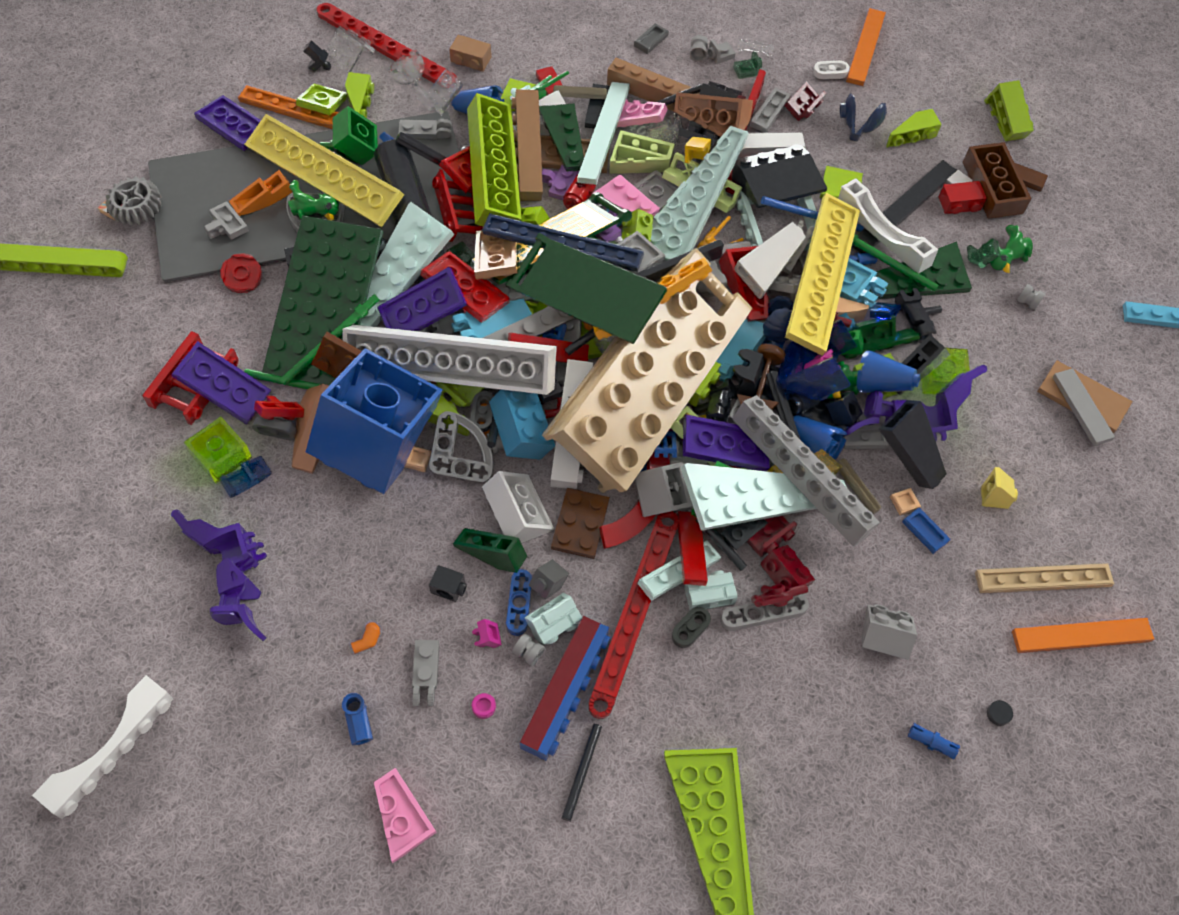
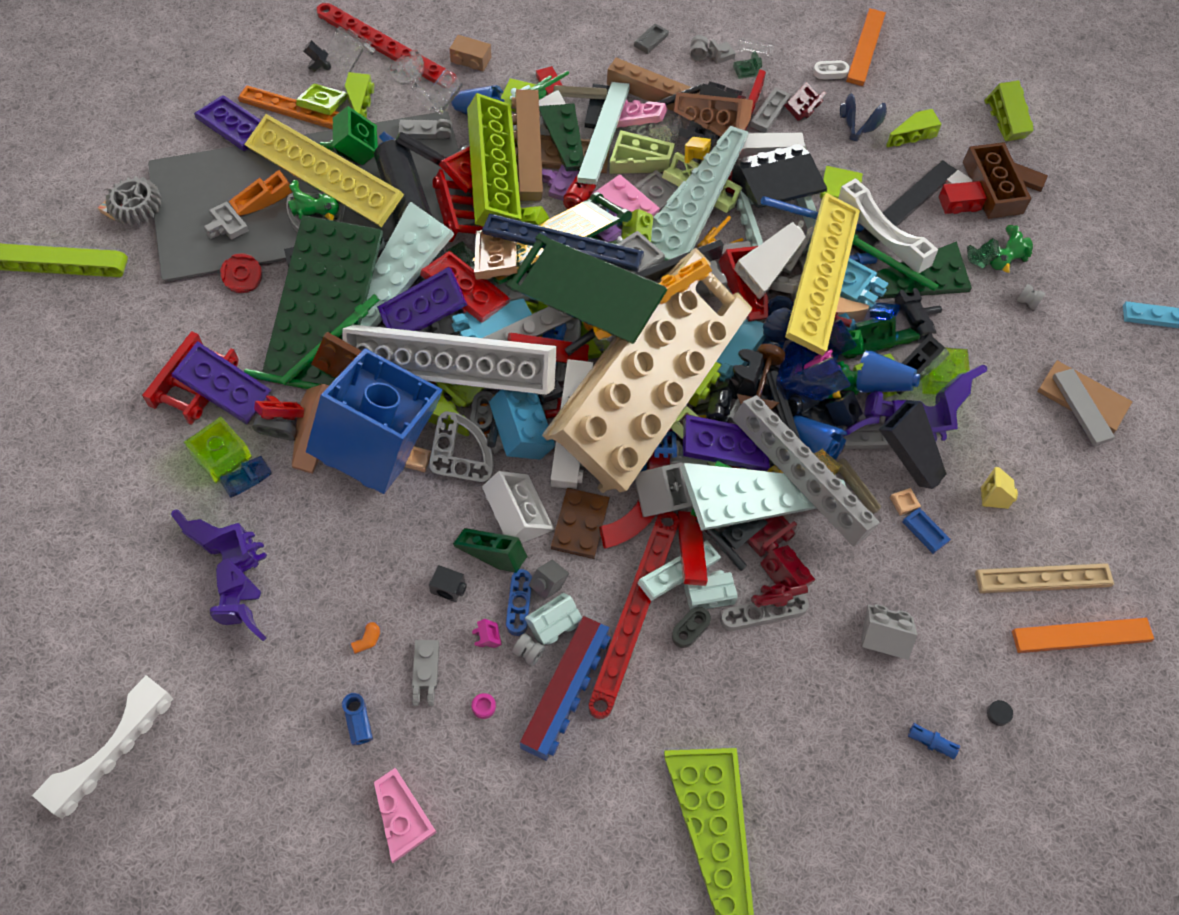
(581, 772): black bar -> none

